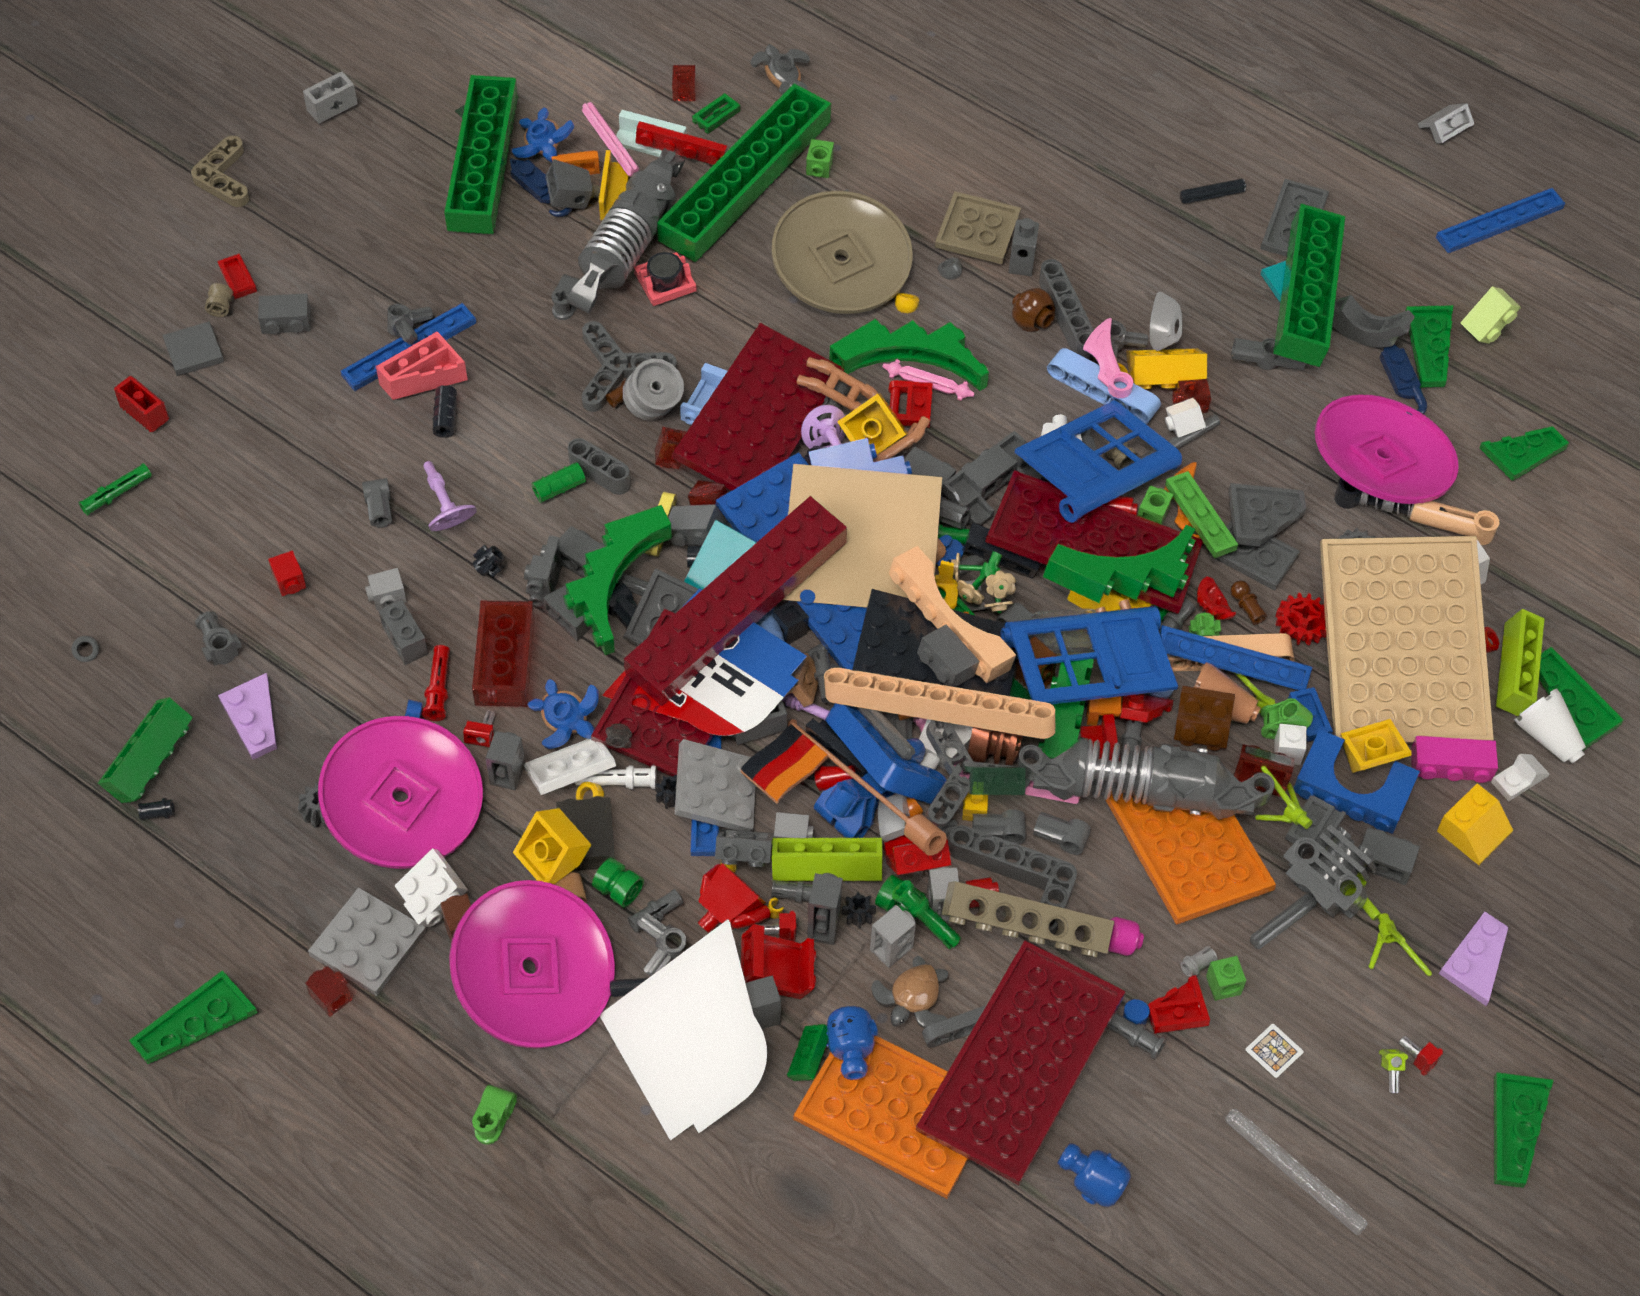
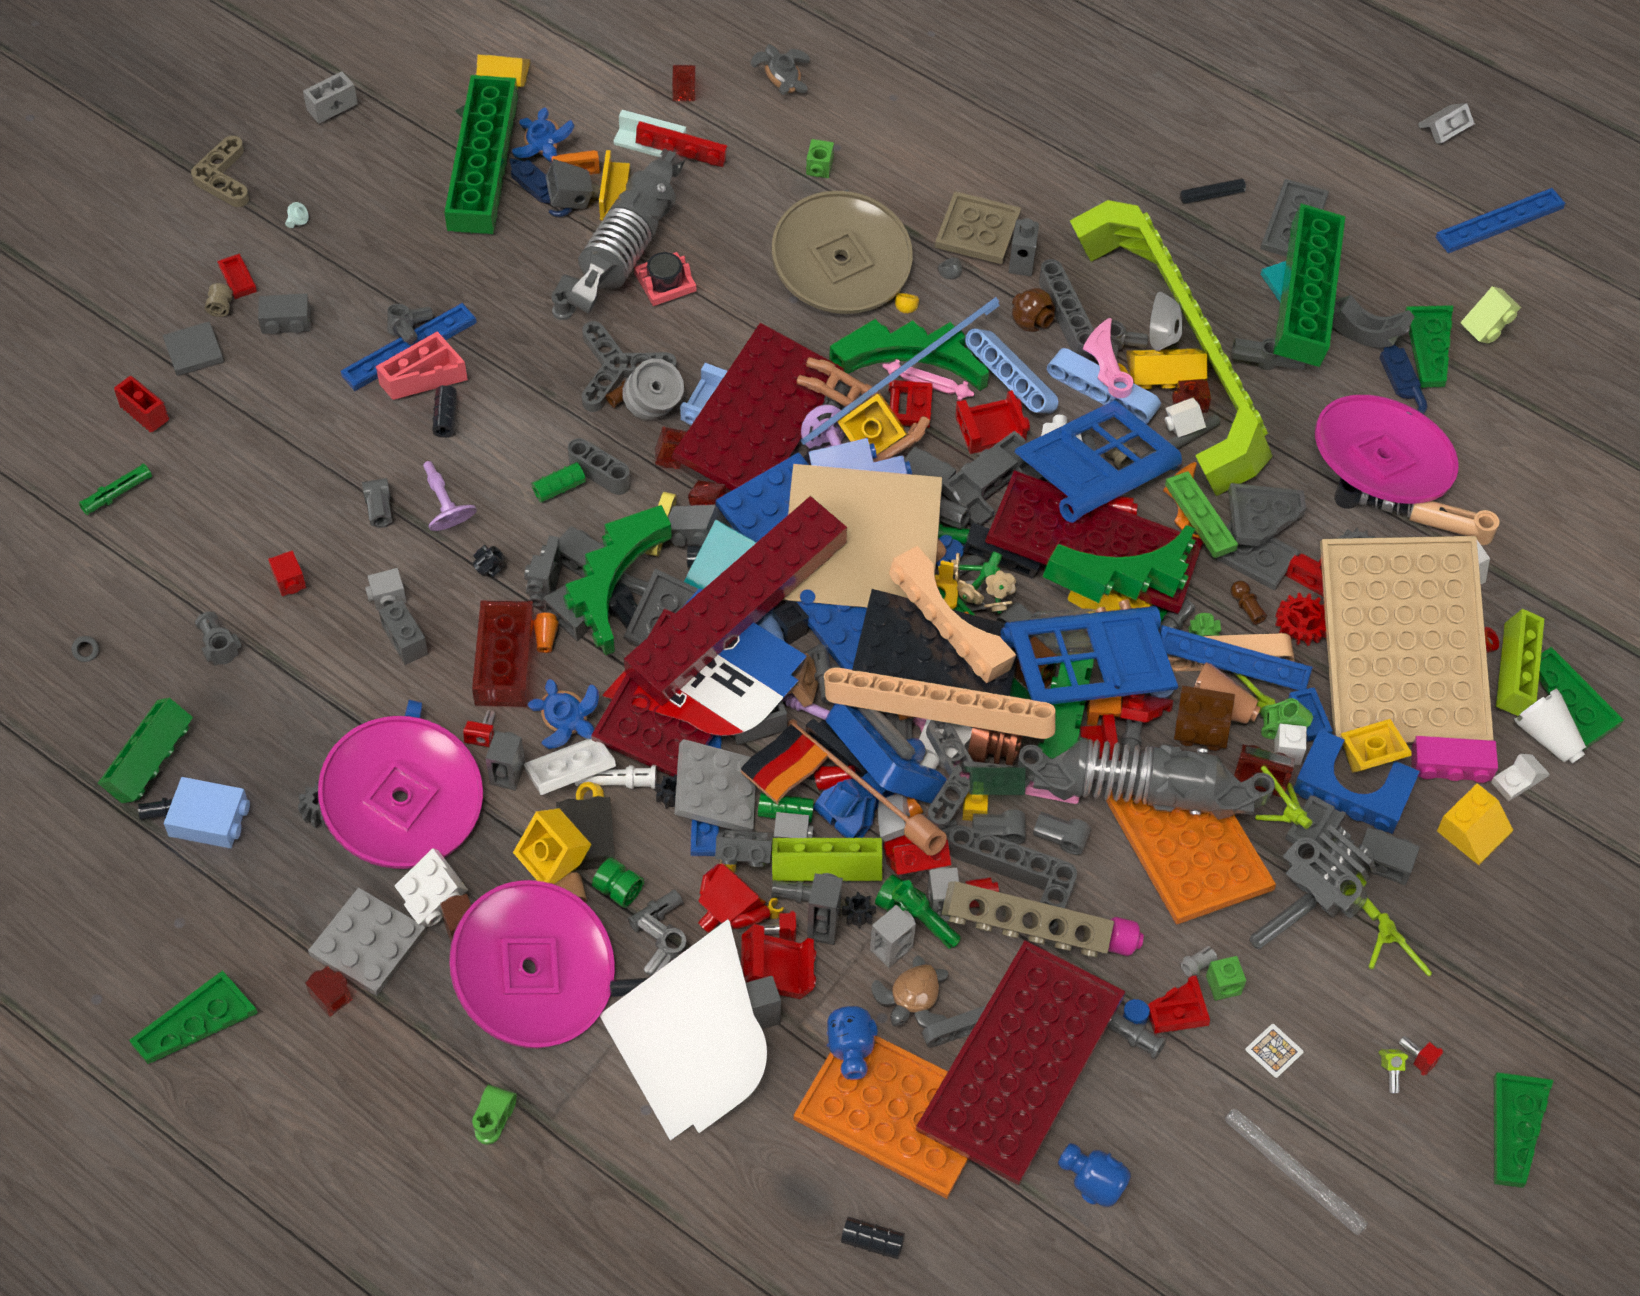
(206, 812): none -> light blue brick
(252, 715): lavender wing -> none
(296, 215): none -> light aqua plate
(440, 657): red pin -> none
(503, 67): none -> yellow slope
(545, 631): none -> orange cone
(610, 138): bright pink axle -> none
(618, 736): clear smoke plate -> none
(719, 115): green tile -> none
(744, 172): green brick -> none
(788, 804): none -> green axle
(808, 1053): green plate -> none
(872, 1237): none -> black axle
(947, 656): dark grey brick -> none
(987, 308): none -> medium blue piece
(991, 422): none -> red panel
(1021, 373): none -> light blue beam
(1125, 226): none -> lime arch
(1155, 505): bright green brick -> none
(1212, 600): red hat -> none
(1306, 572): none -> red panel
(1477, 958): lavender wing -> none
(1524, 453): green wing -> none

